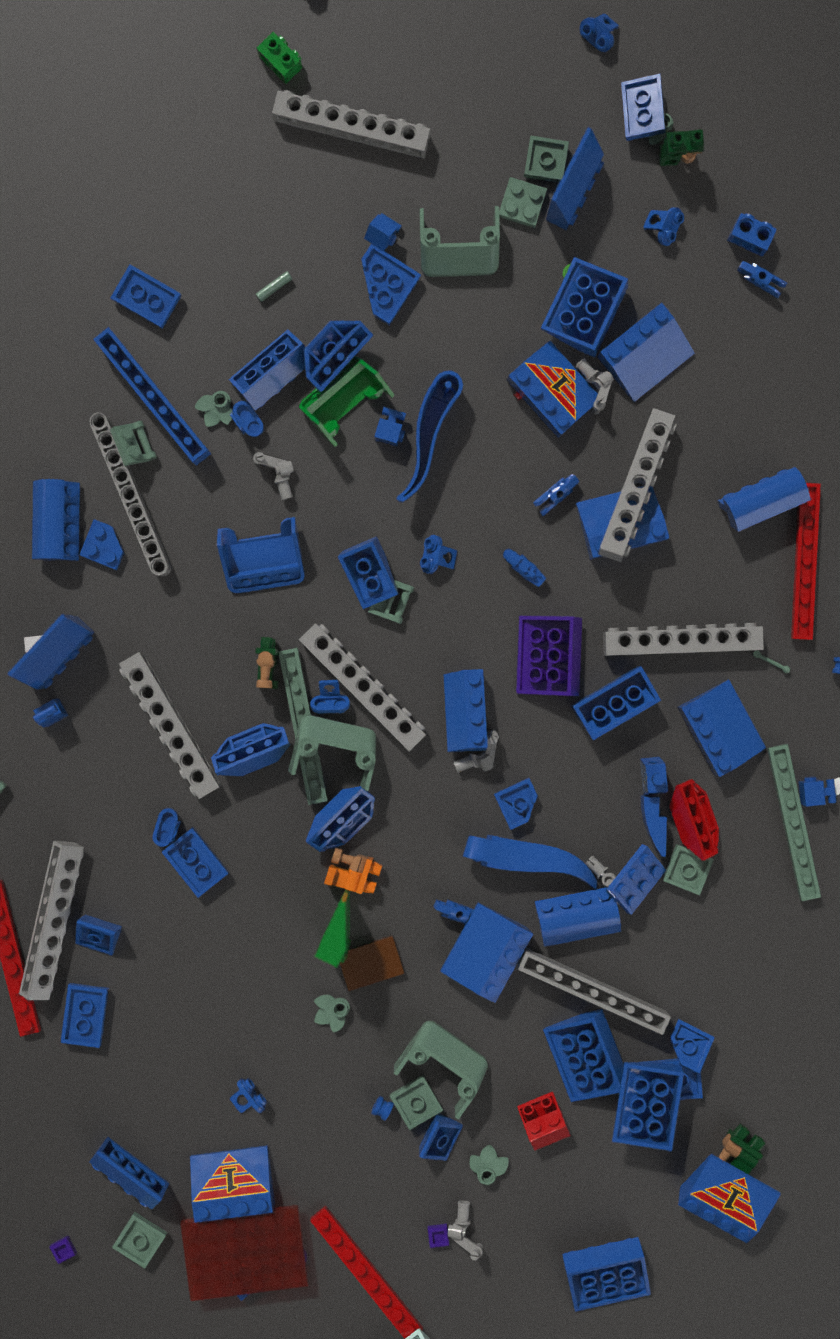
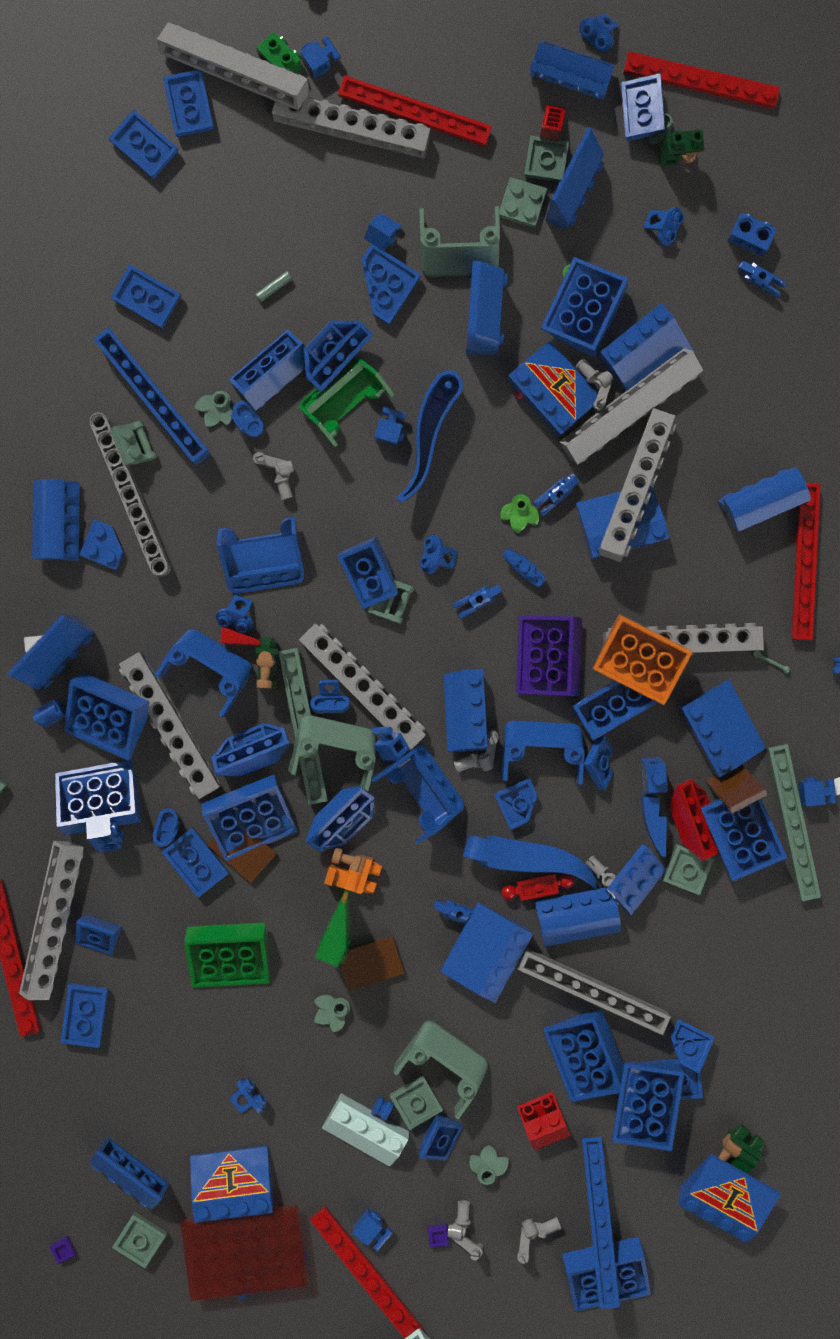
(96, 794): none -> blue slope
(104, 834): none -> blue brick
(105, 715): none -> blue slope
(143, 144): none -> blue plate
(188, 103): none -> blue plate
(227, 955): none -> green slope
(231, 666): none -> blue windscreen
(232, 637): none -> red slope
(233, 66): none -> light grey brick
(236, 618): none -> blue bracket
(251, 862): none -> reddish brown tile
(255, 806): none -> blue slope
(317, 58): none -> blue brick
(365, 1131): none -> light aqua slope
(369, 1228): none -> blue brick
(390, 745): none -> blue brick
(414, 111): none -> red plate
(428, 787): none -> blue windscreen
(485, 309): none -> blue windscreen
(487, 596): none -> blue hinge
(520, 515): none -> bright green plate
(531, 1230): none -> light grey pin
(537, 886): none -> red plate
(543, 734): none -> blue windscreen
(551, 125): none -> red slope
(571, 69): none -> blue brick
(598, 763): none -> blue plate
(600, 1223): none -> blue plate
(631, 406): none -> light grey brick
(642, 659): none -> orange slope
(702, 80): none -> red plate
(736, 788): none -> reddish brown tile
(743, 837): none -> blue slope

